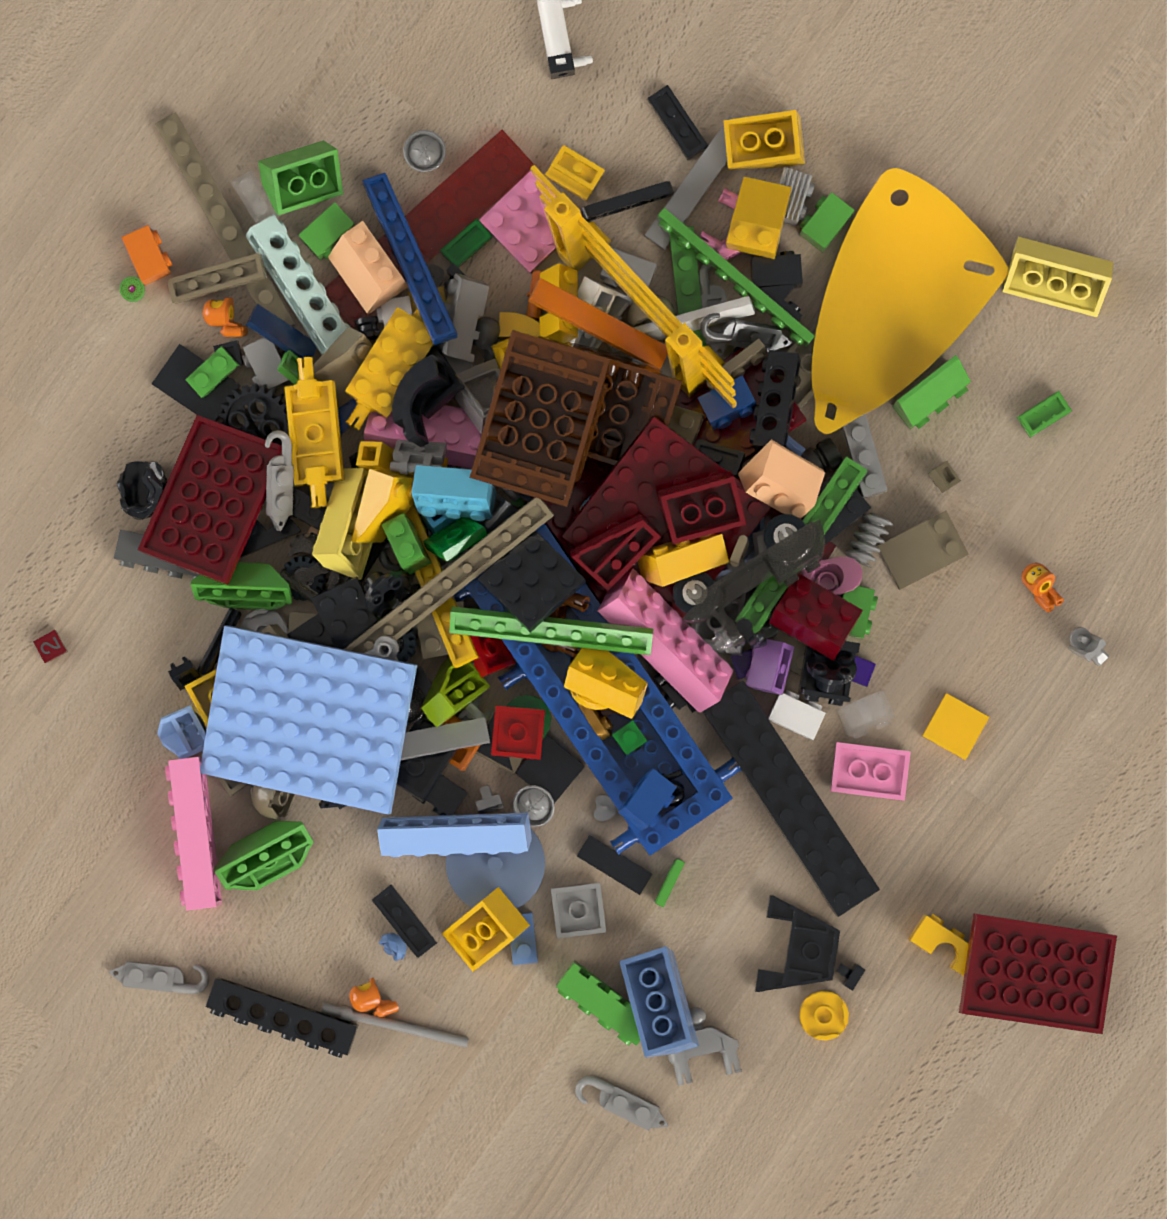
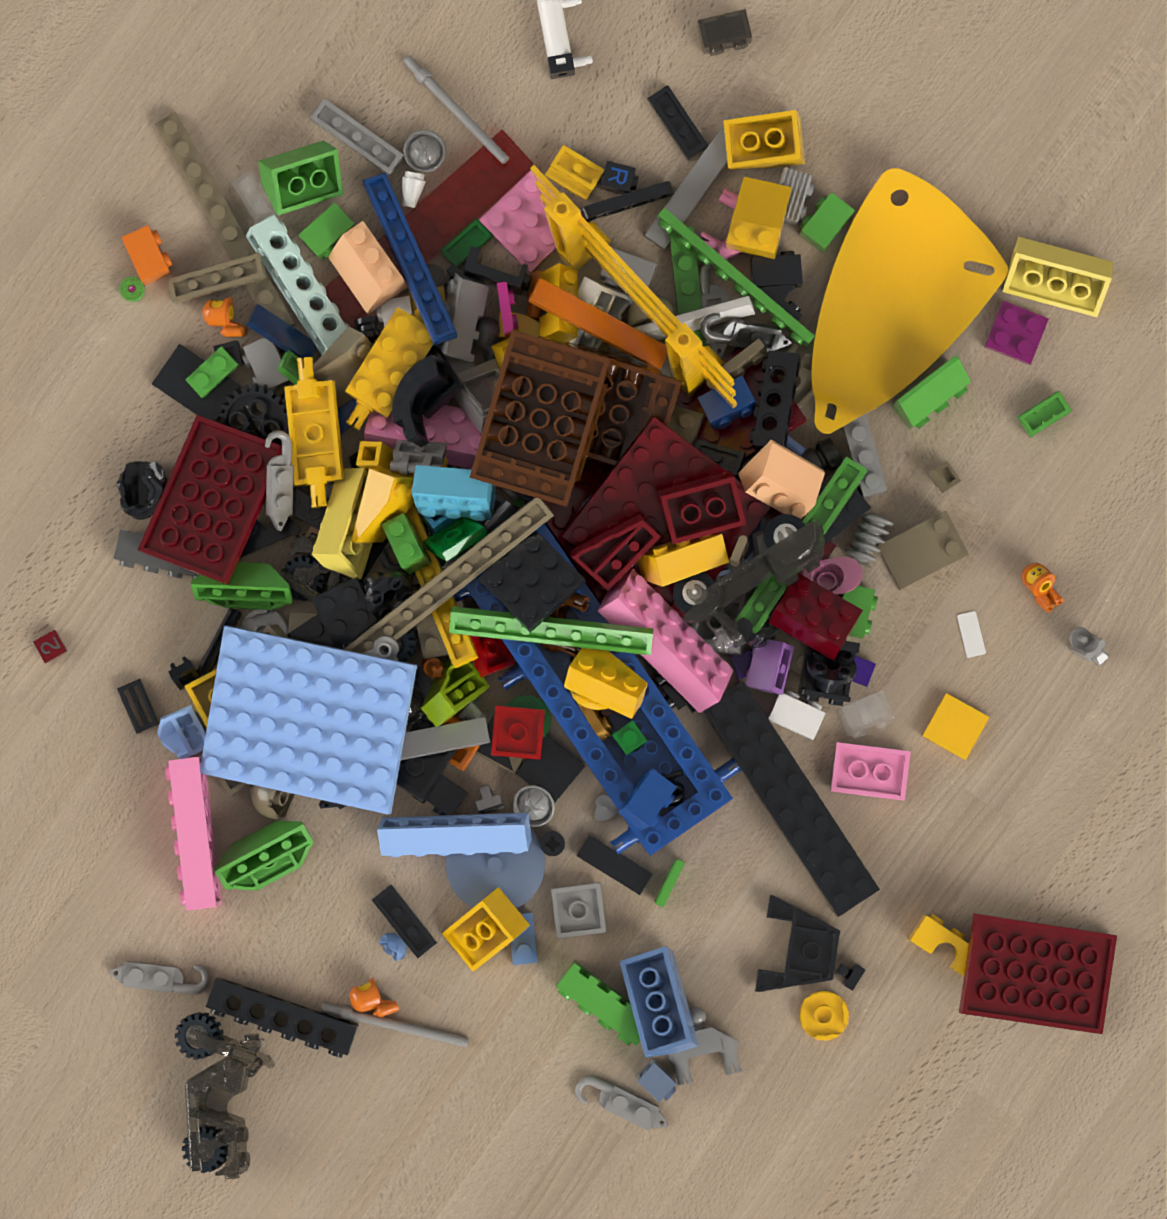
(130, 686): none -> black tile
(211, 1091): none -> clear smoke piece
(357, 137): none -> light grey plate
(411, 188): none -> white cone
(425, 77): none -> light grey bar
(432, 667): none -> orange axle
(493, 276): none -> black panel
(506, 299): none -> dark pink plate
(551, 840): none -> black wheel
(619, 178): none -> black brick
(657, 1081): none -> sand blue brick
(724, 32): none -> clear smoke brick
(971, 634): none -> white sticker
(1016, 332): none -> magenta plate

